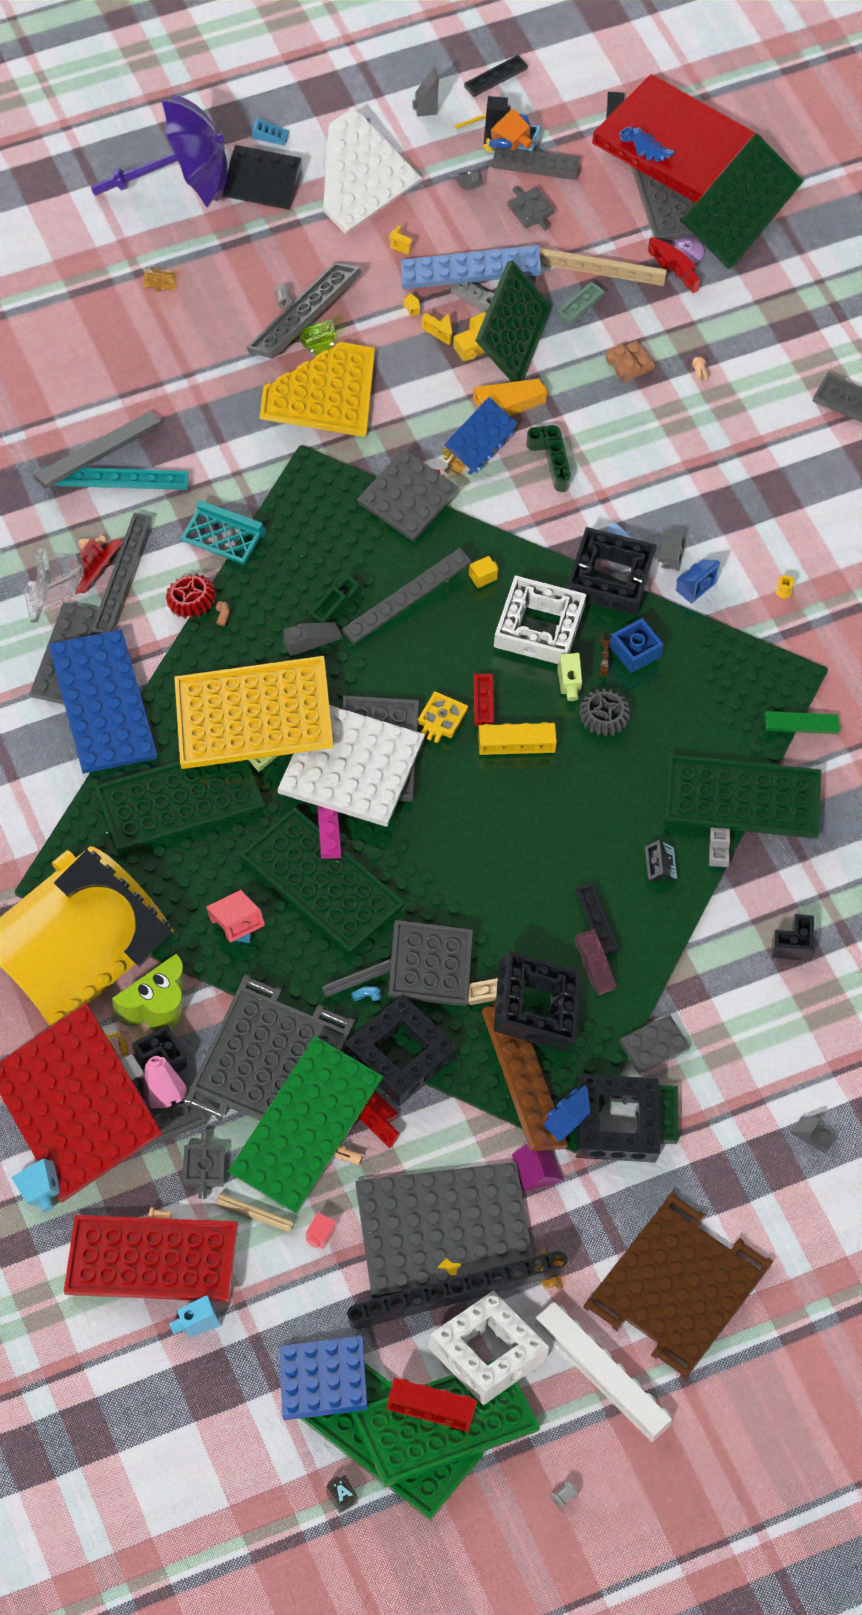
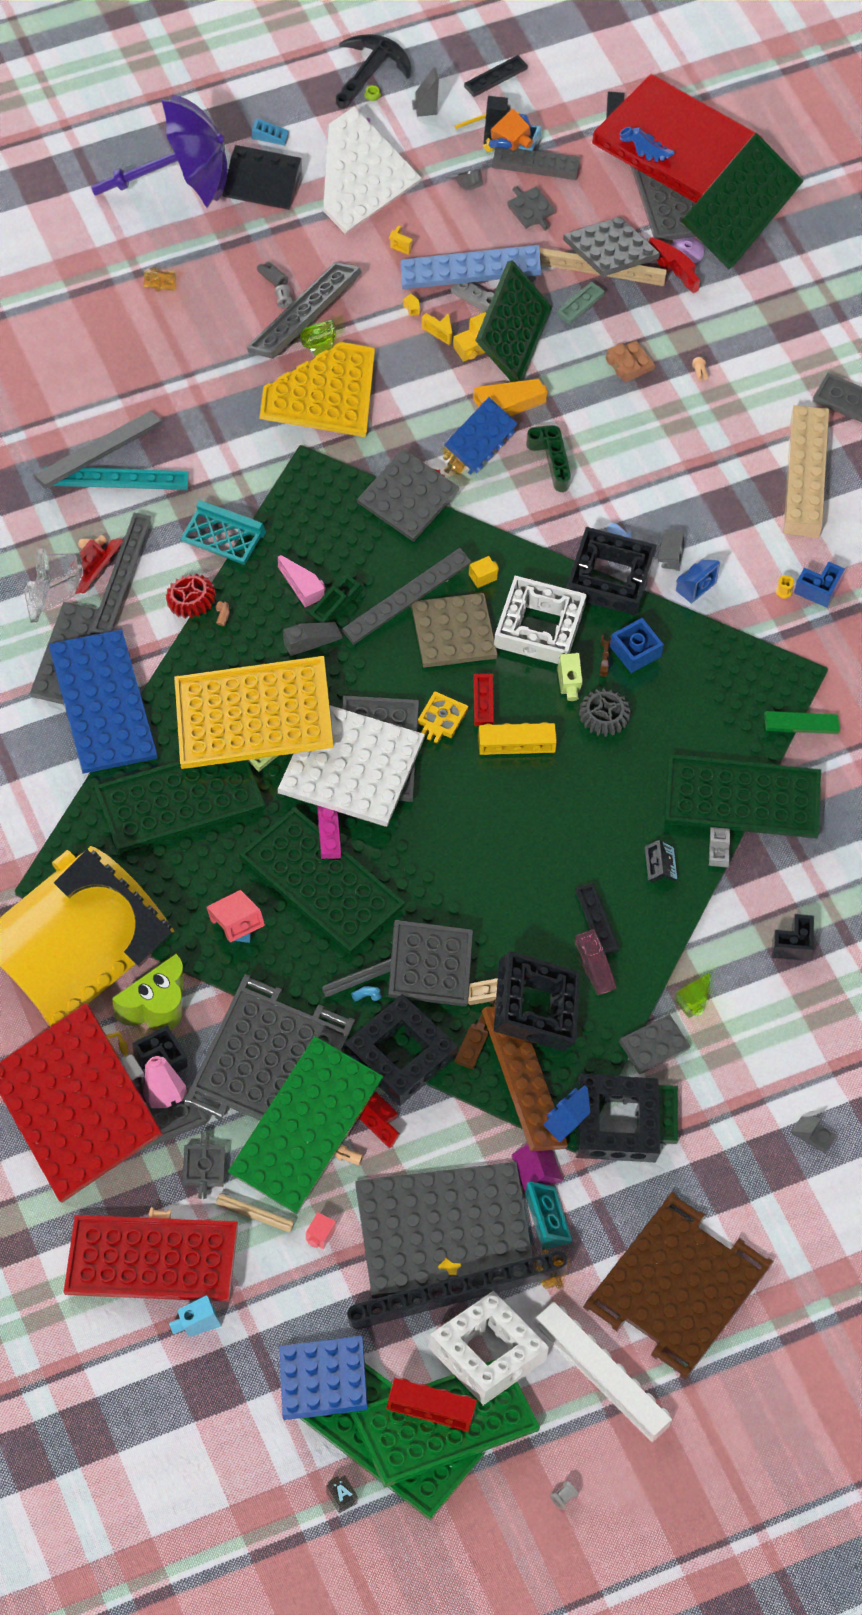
(38, 1184): medium azure torso -> none
(272, 274): none -> dark grey hinge
(302, 581): none -> bright pink slope
(372, 93): none -> lime plate
(382, 48): none -> black piece
(453, 630): none -> dark tan plate
(473, 1044): none -> reddish brown hinge
(547, 1215): none -> teal slope
(611, 246): none -> plate
(694, 996): none -> clear neon green slope
(806, 471): none -> tan brick
(820, 587): none -> blue brick

